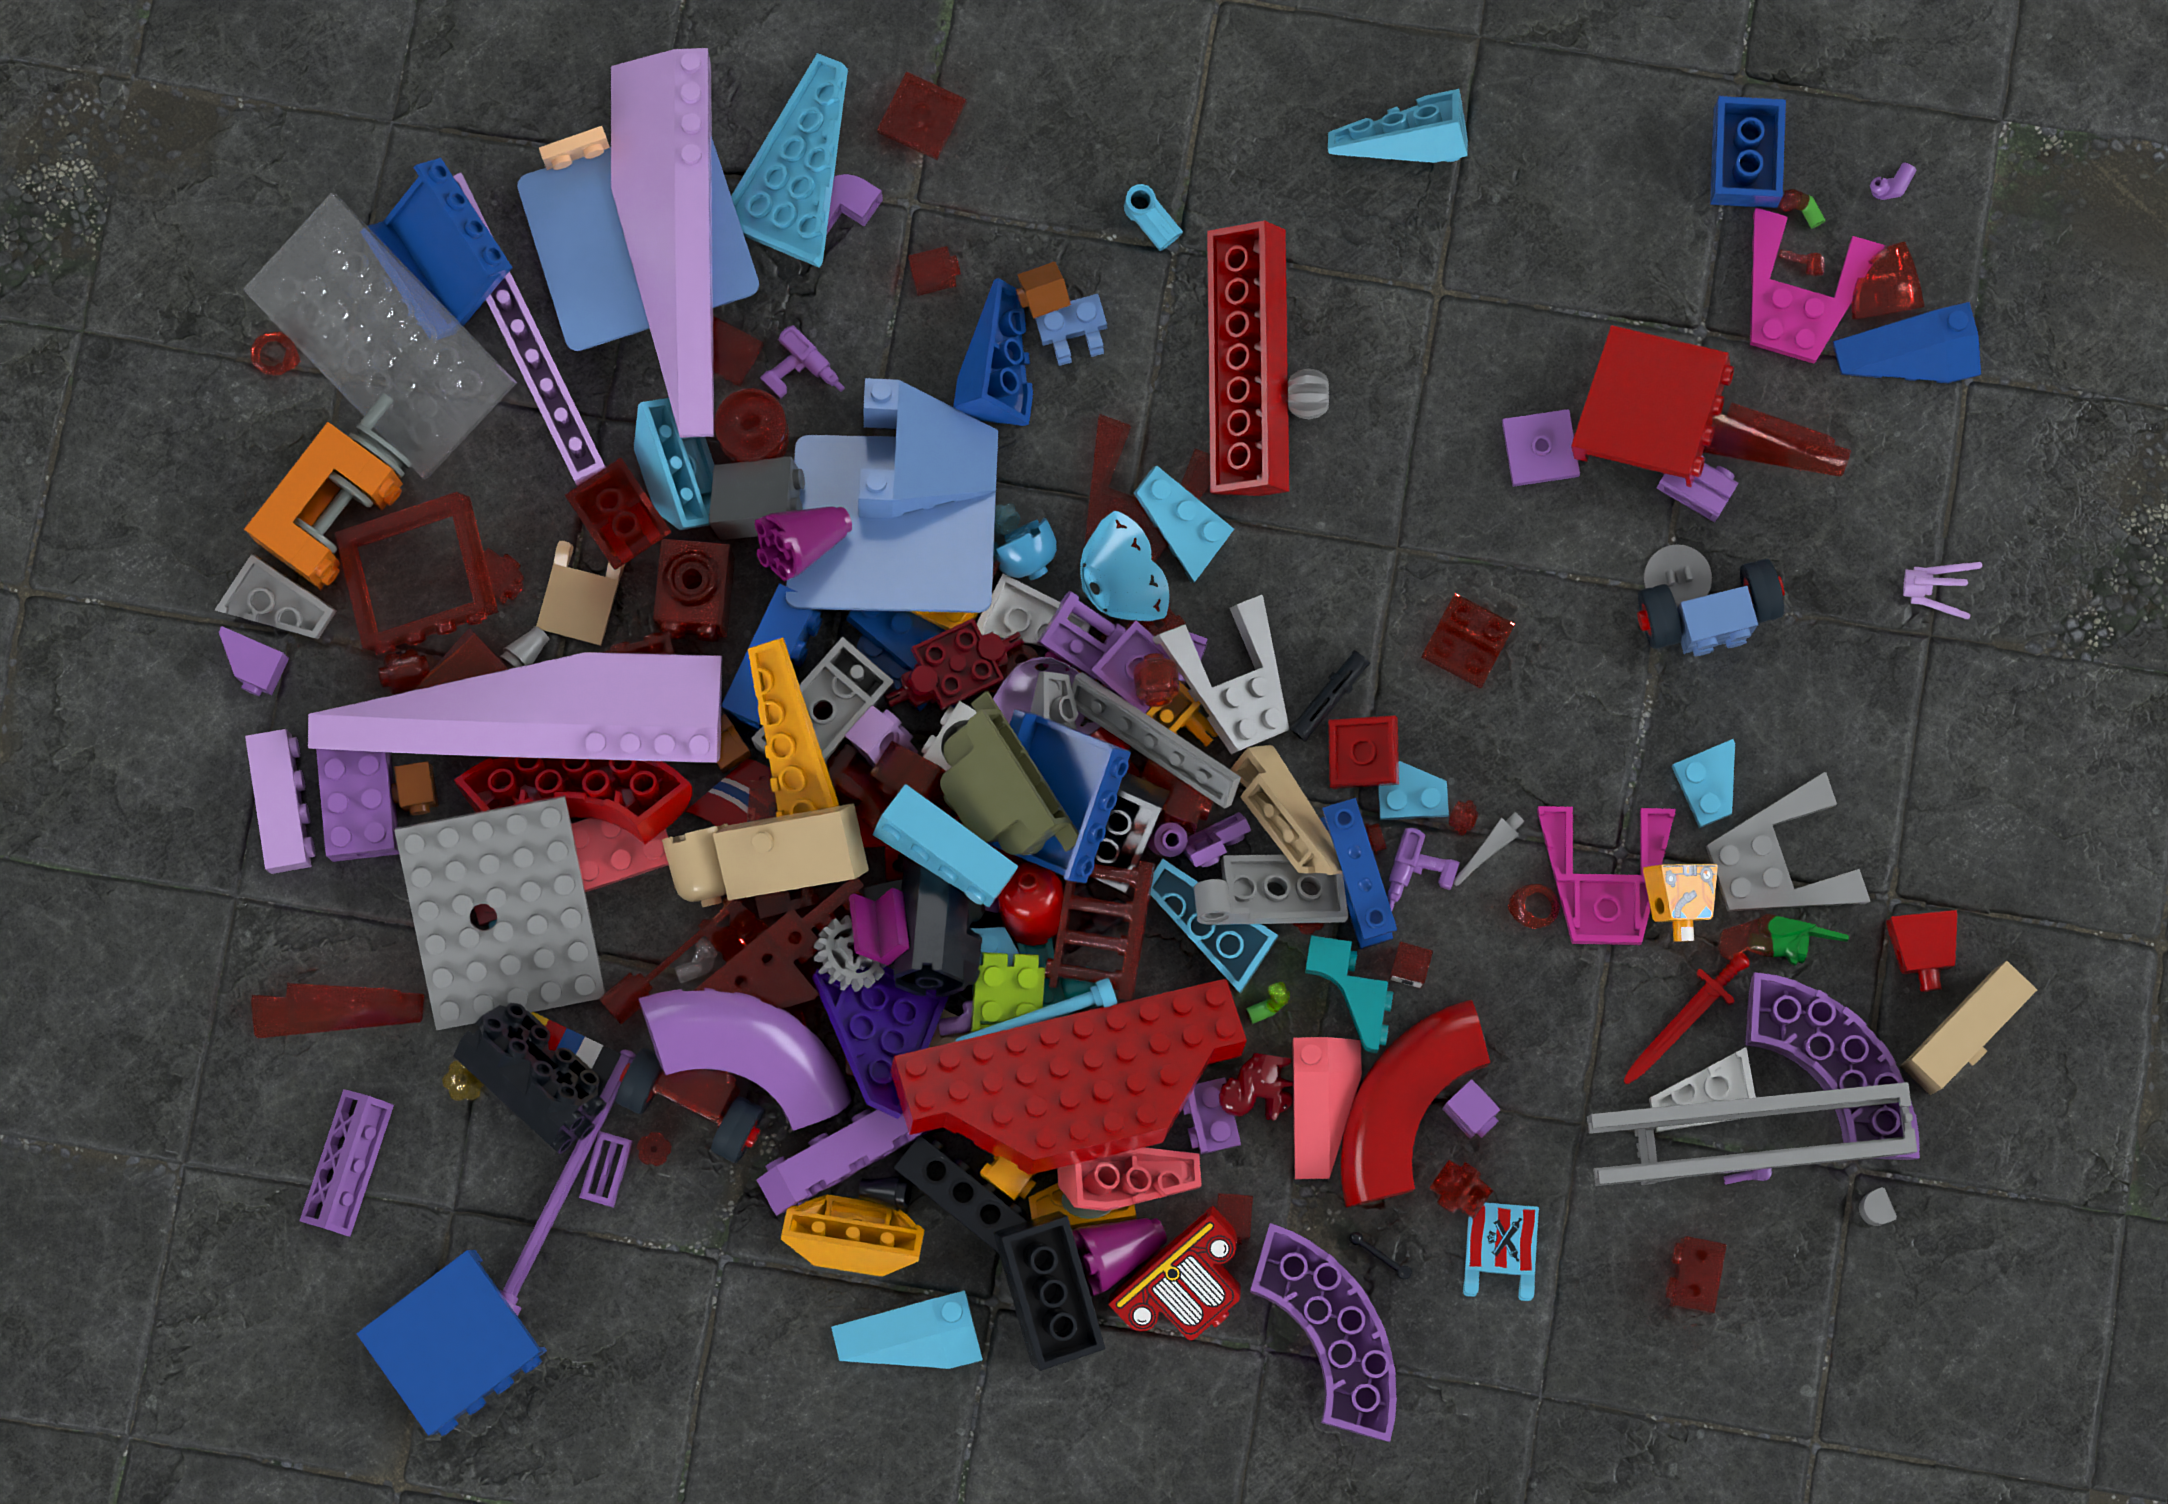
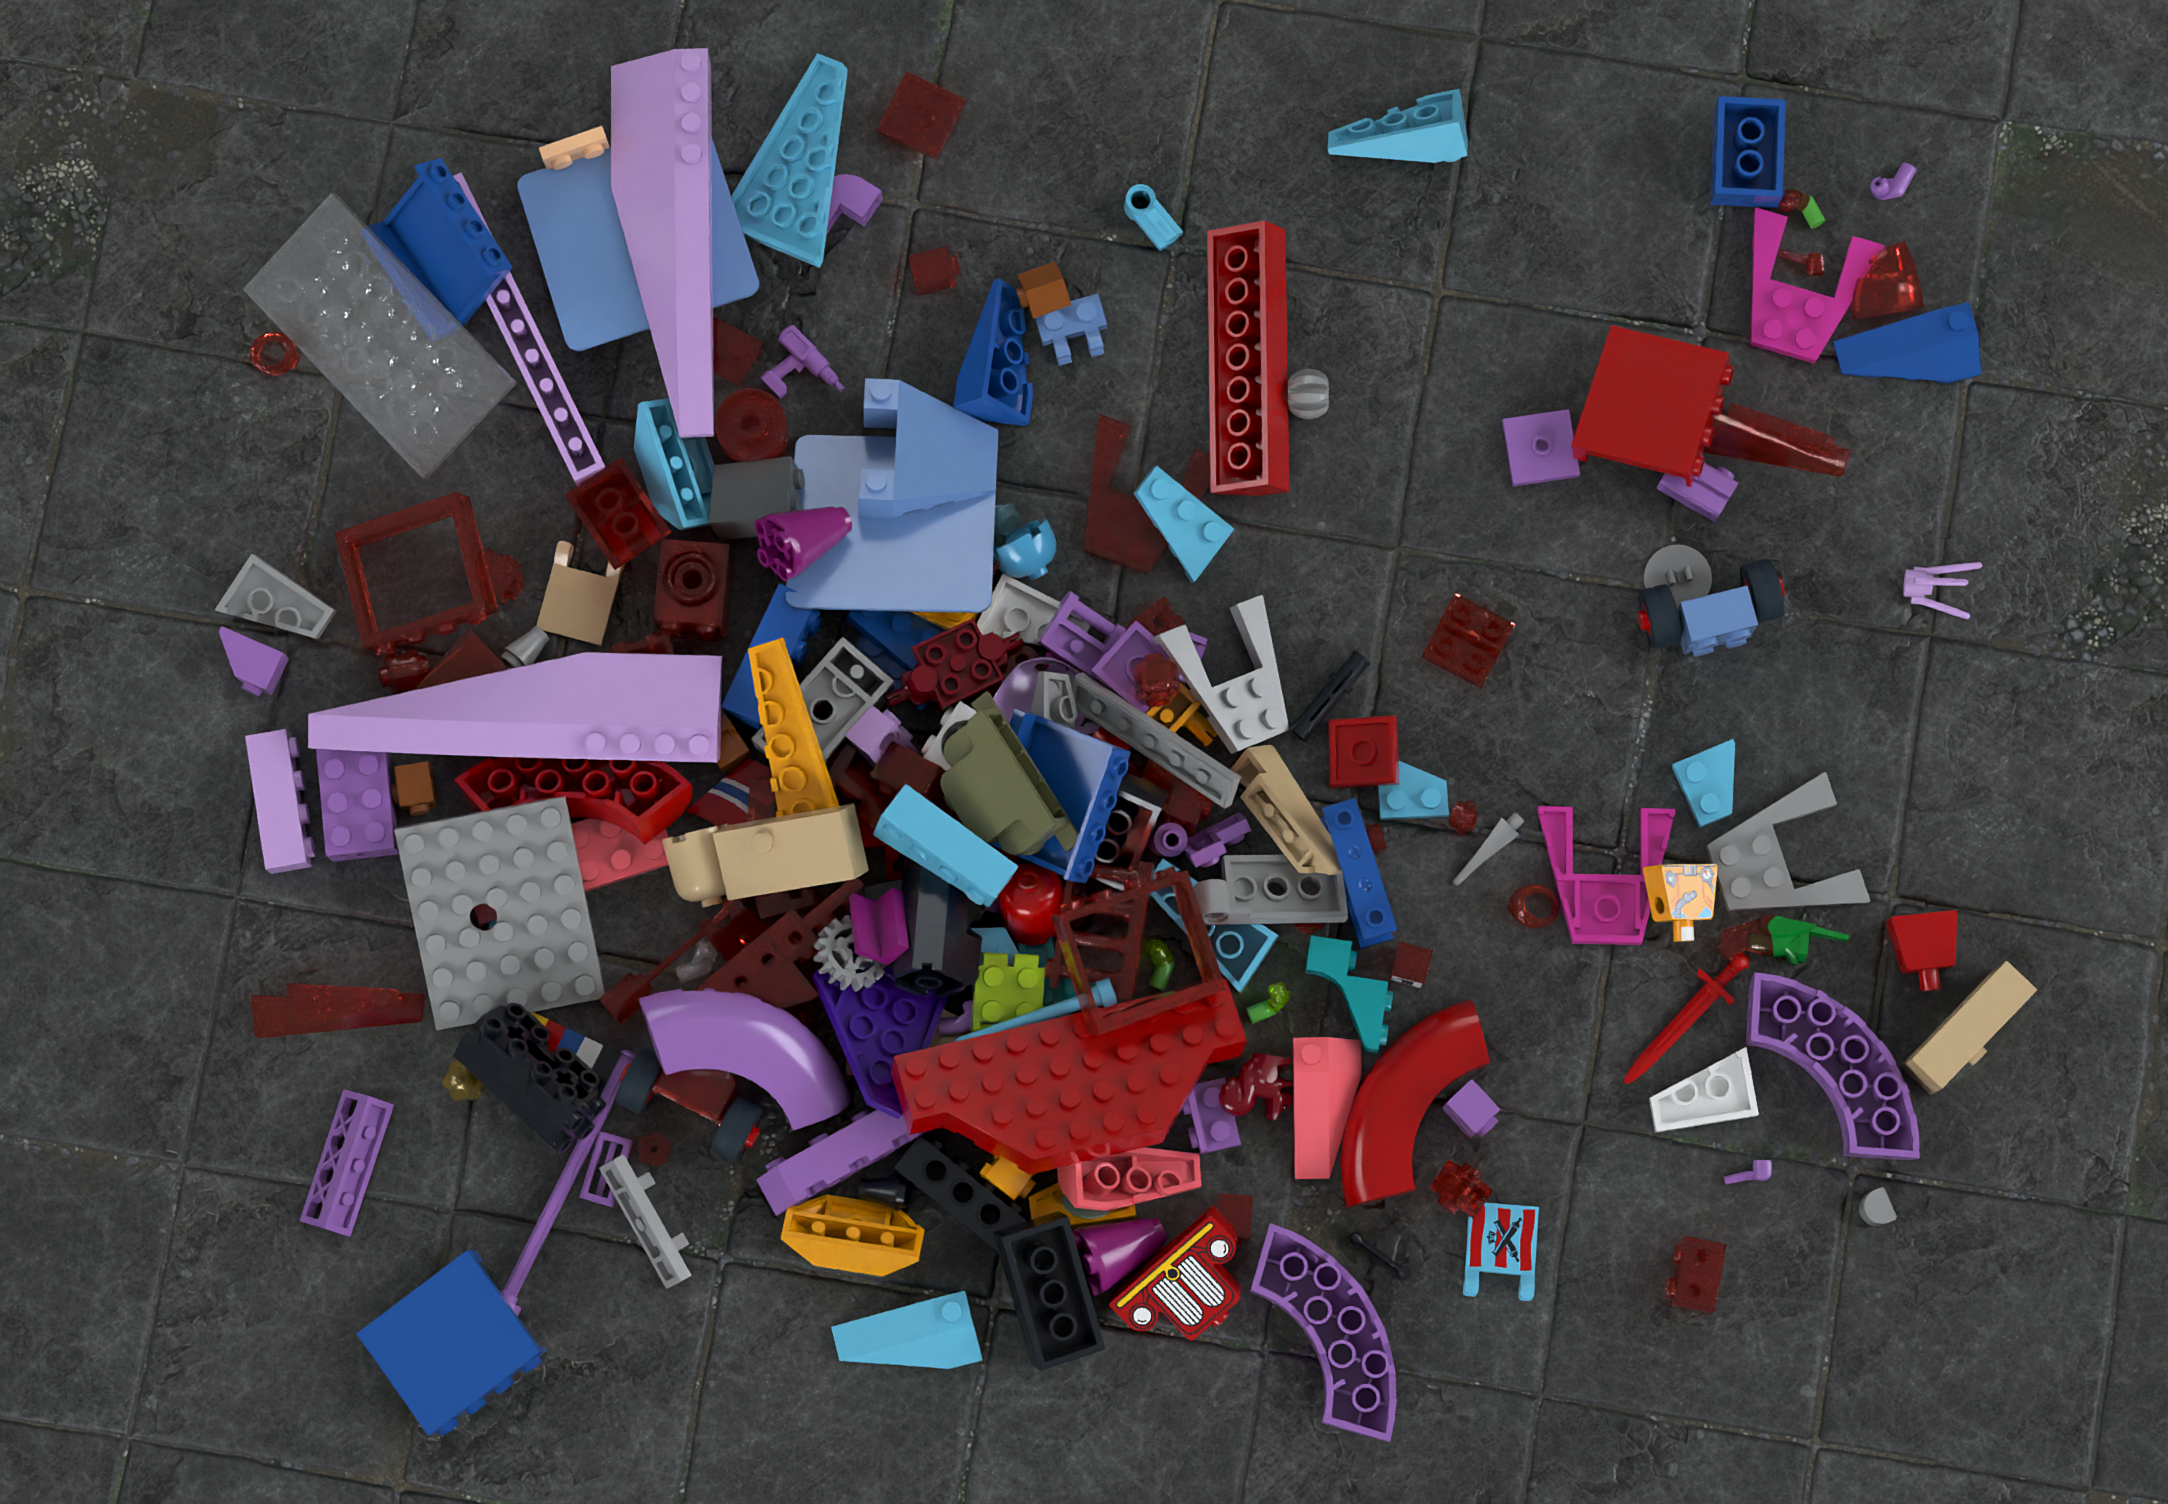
(358, 465): orange piece -> none
(645, 1221): none -> light grey hinge
(1123, 572): medium azure piece -> none
(1163, 962): none -> arm
(1202, 948): none -> clear red window
(1410, 860): medium lavender piece -> none
(1647, 1119): light grey piece -> none

